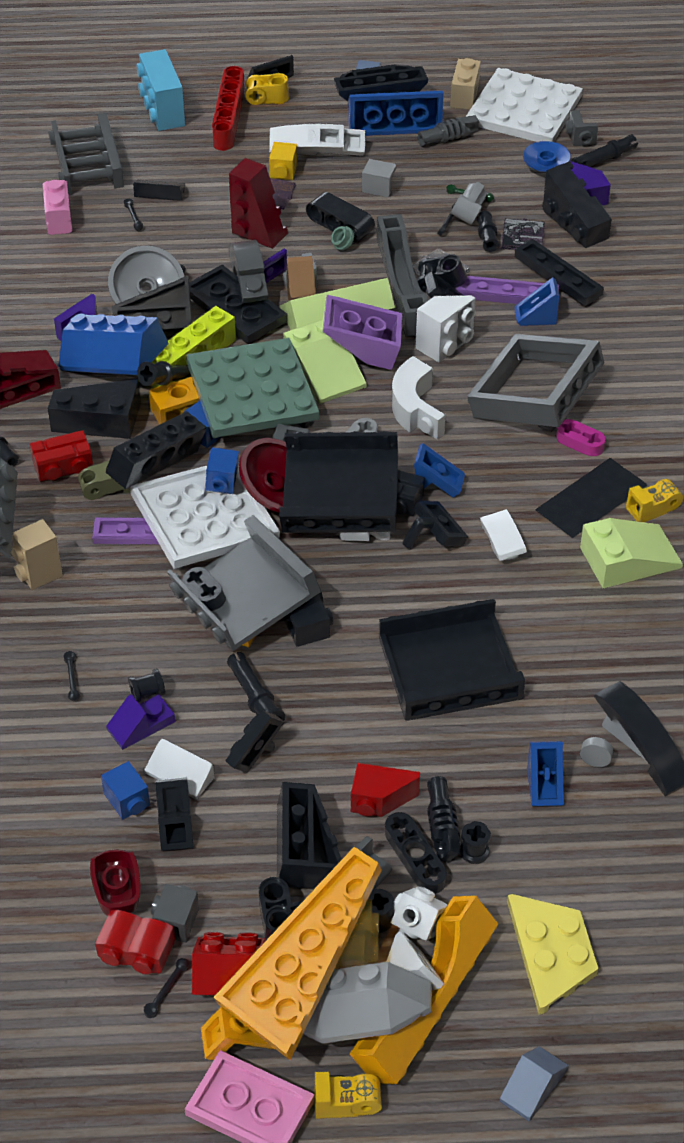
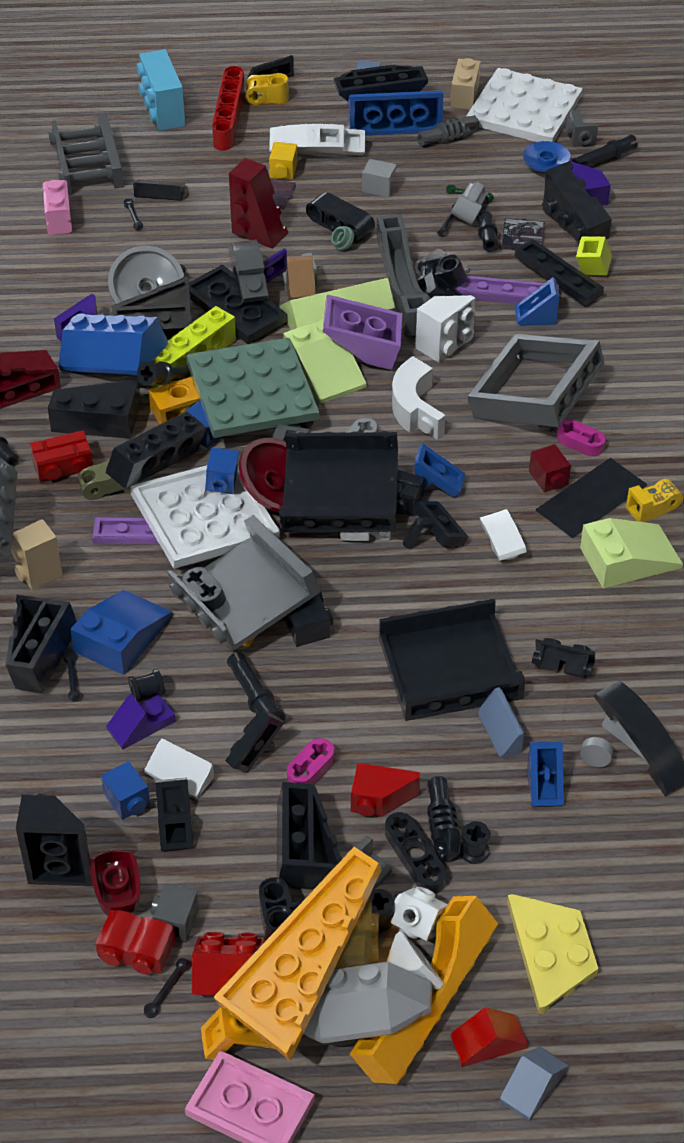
(38, 641): none -> black wedge
(52, 842): none -> black slope
(118, 630): none -> blue slope
(306, 761): none -> dark pink beam
(346, 1095): yellow leg -> none
(488, 1036): none -> red slope
(501, 724): none -> sand blue slope
(549, 468): none -> dark red brick
(575, 657): none -> black hinge
(594, 255): none -> neon yellow brick

